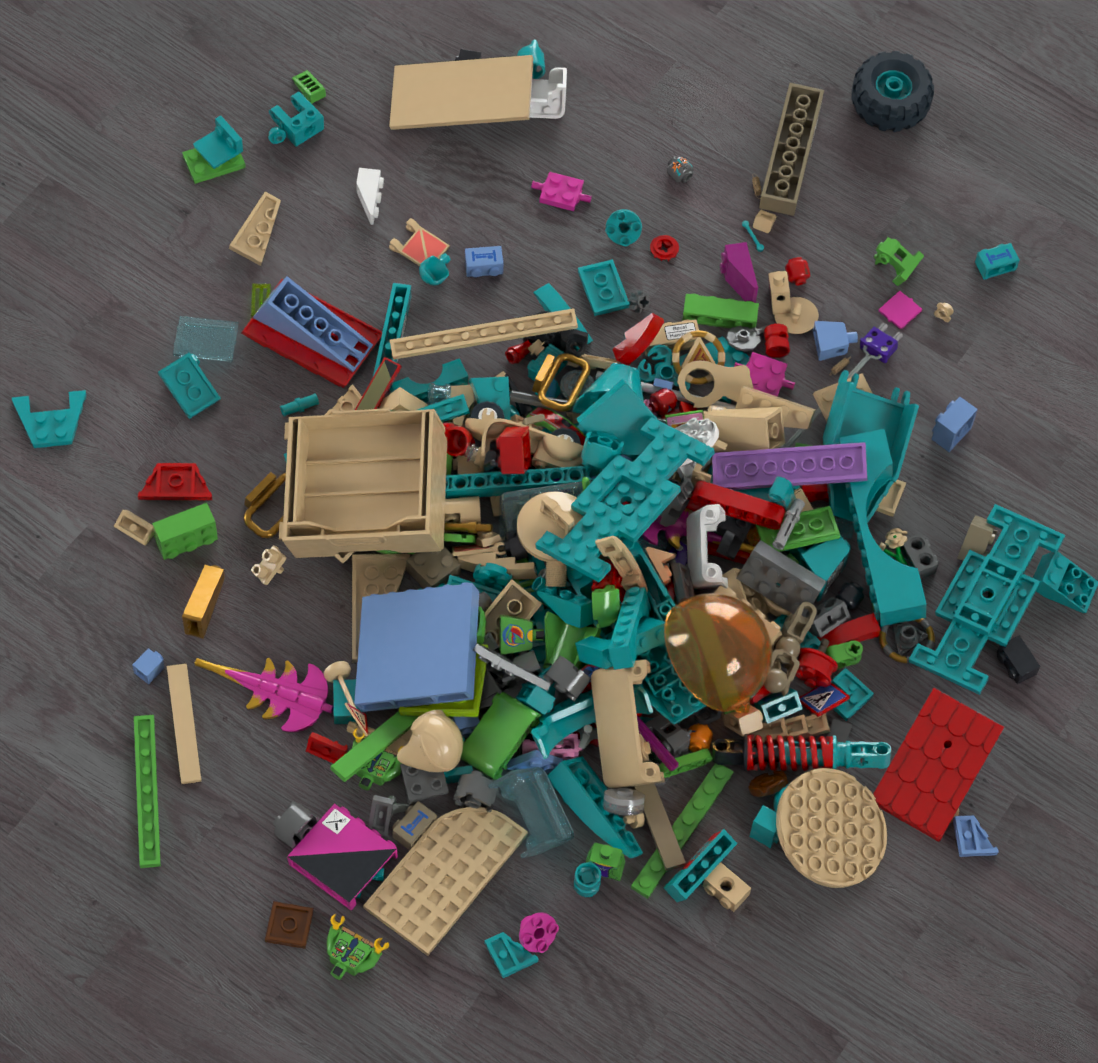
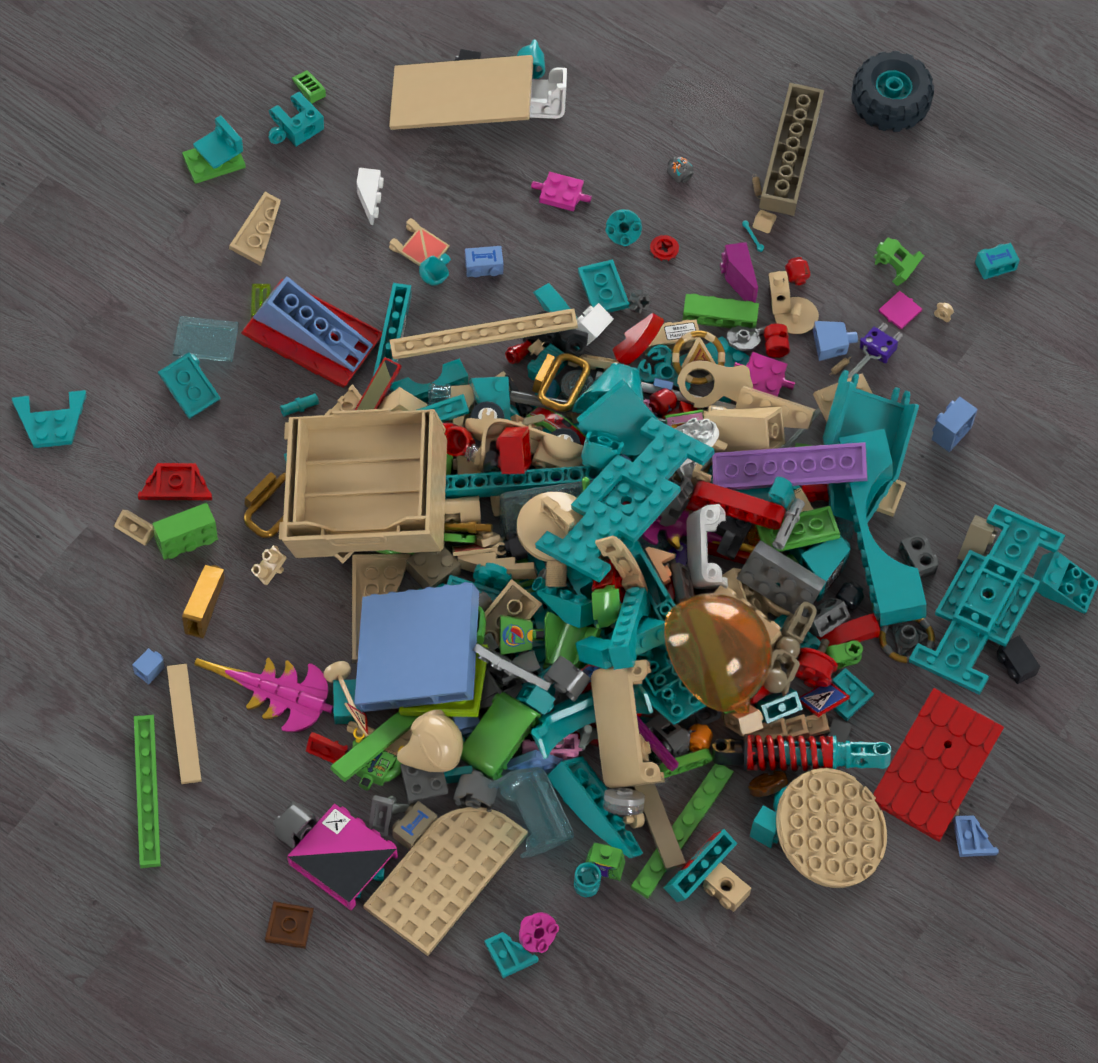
(350, 951): bright green torso -> none
(594, 321): none -> white brick
(895, 539): tan plant -> none

